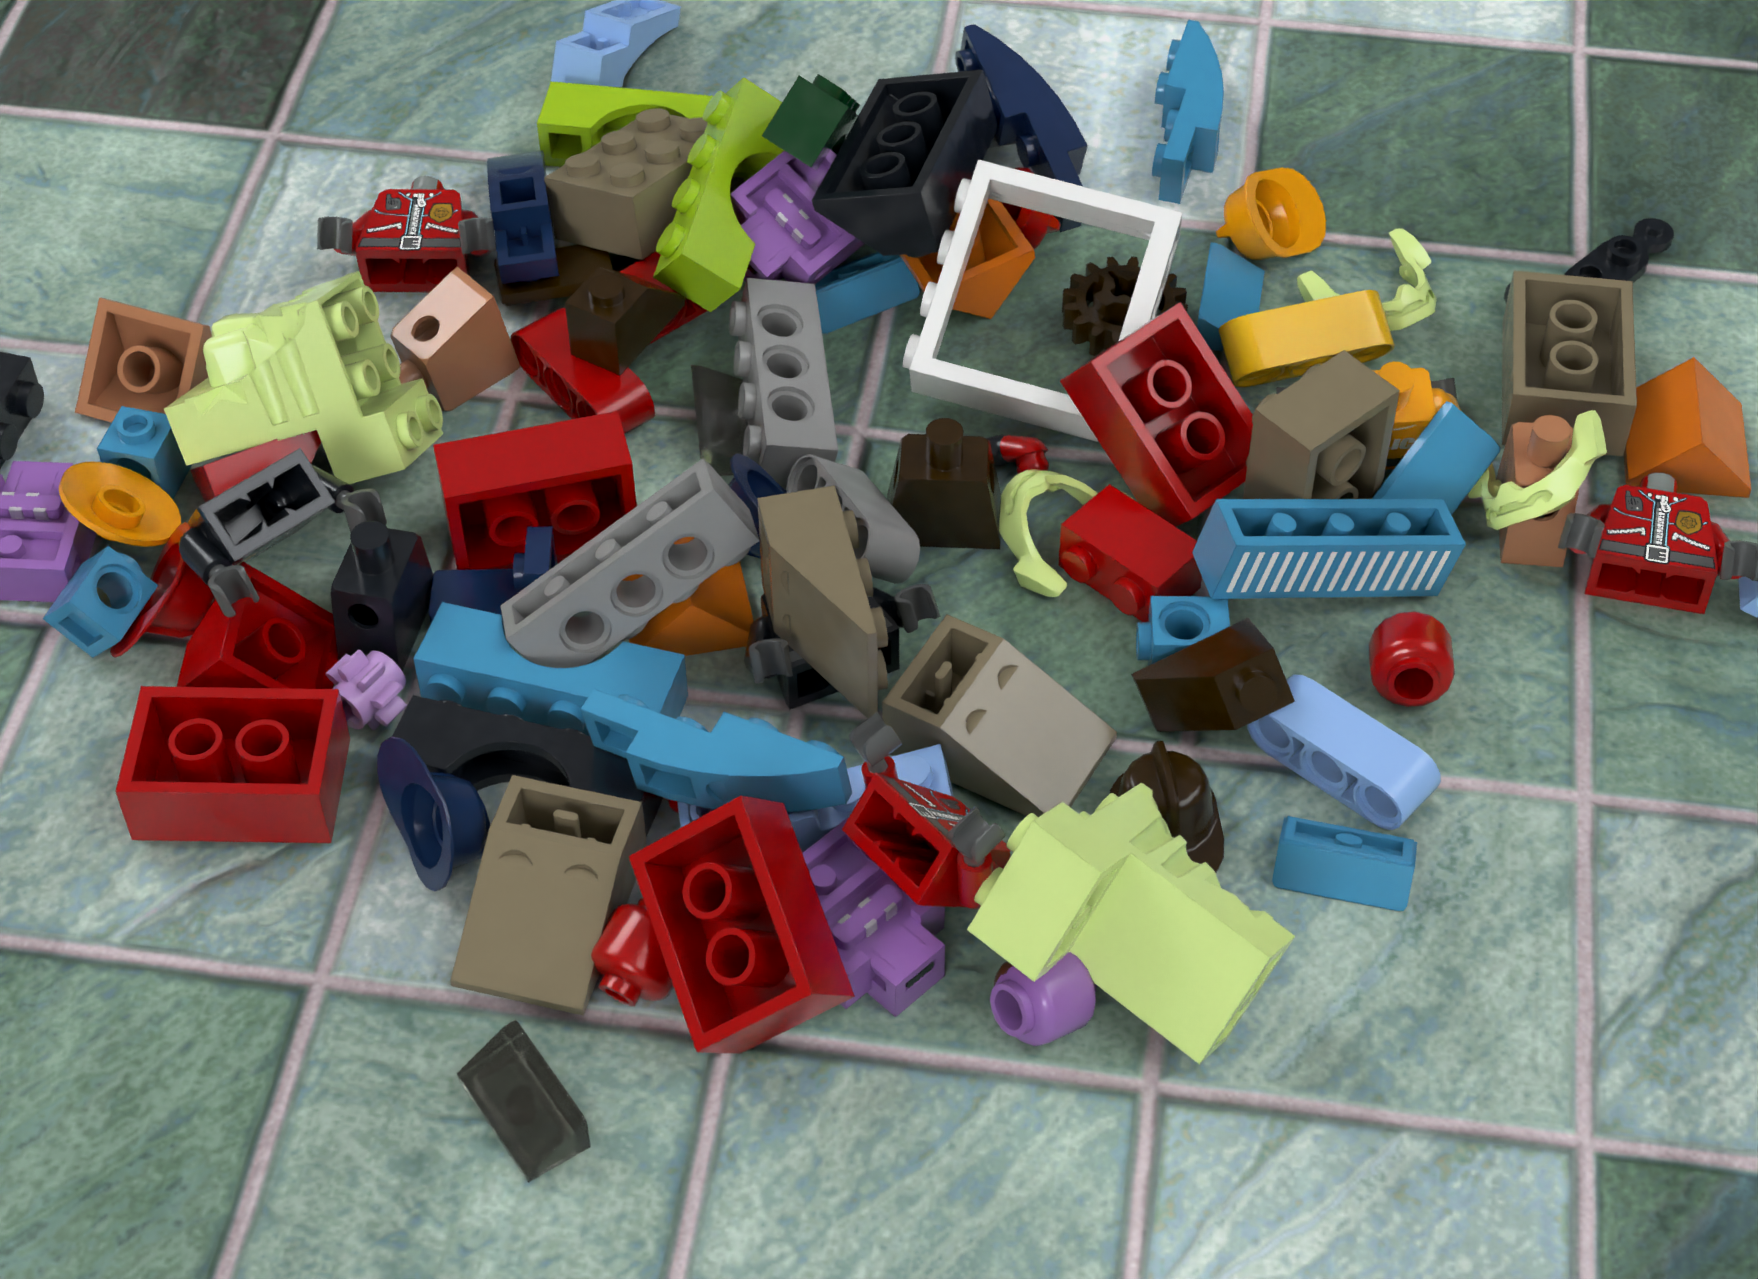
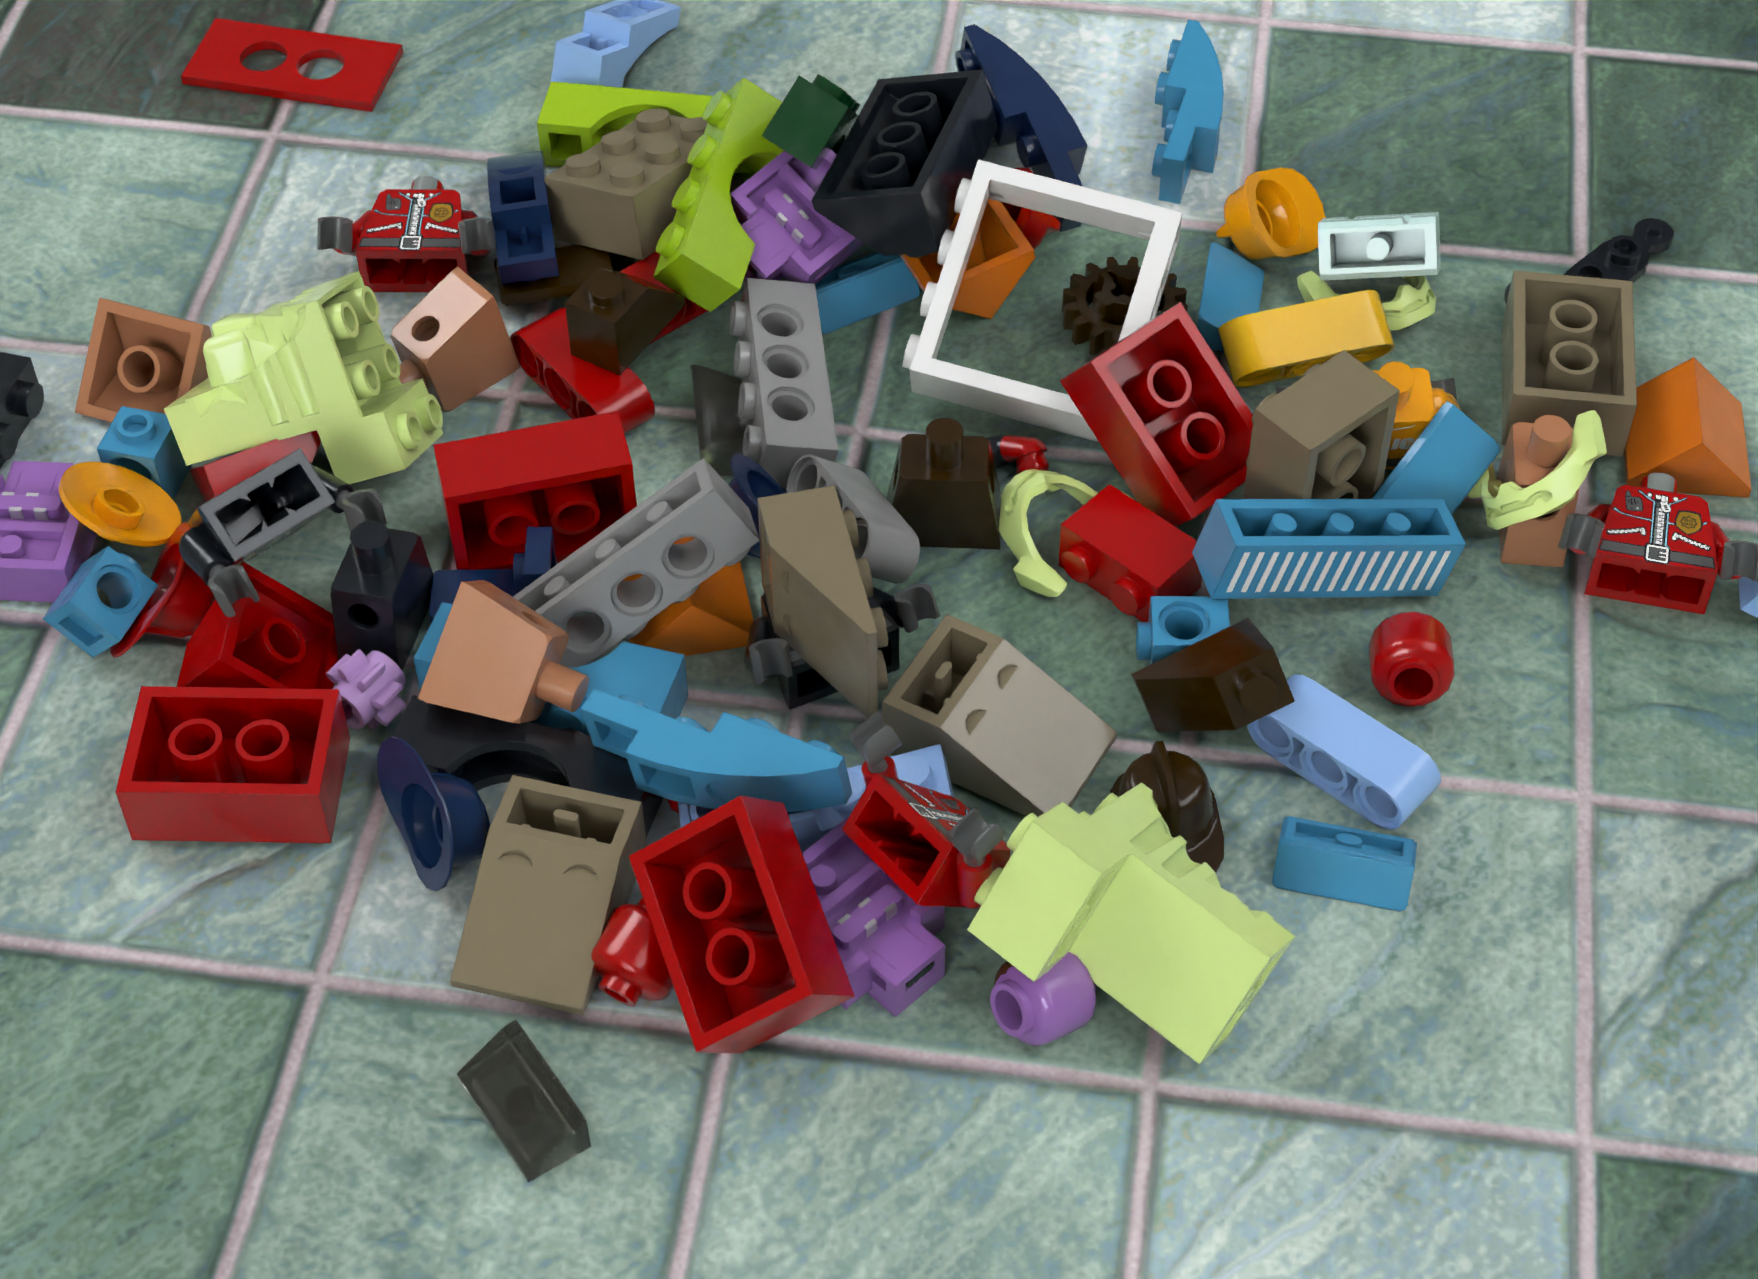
(357, 85): none -> red piece
(500, 659): none -> nougat torso
(1379, 246): none -> light aqua brick

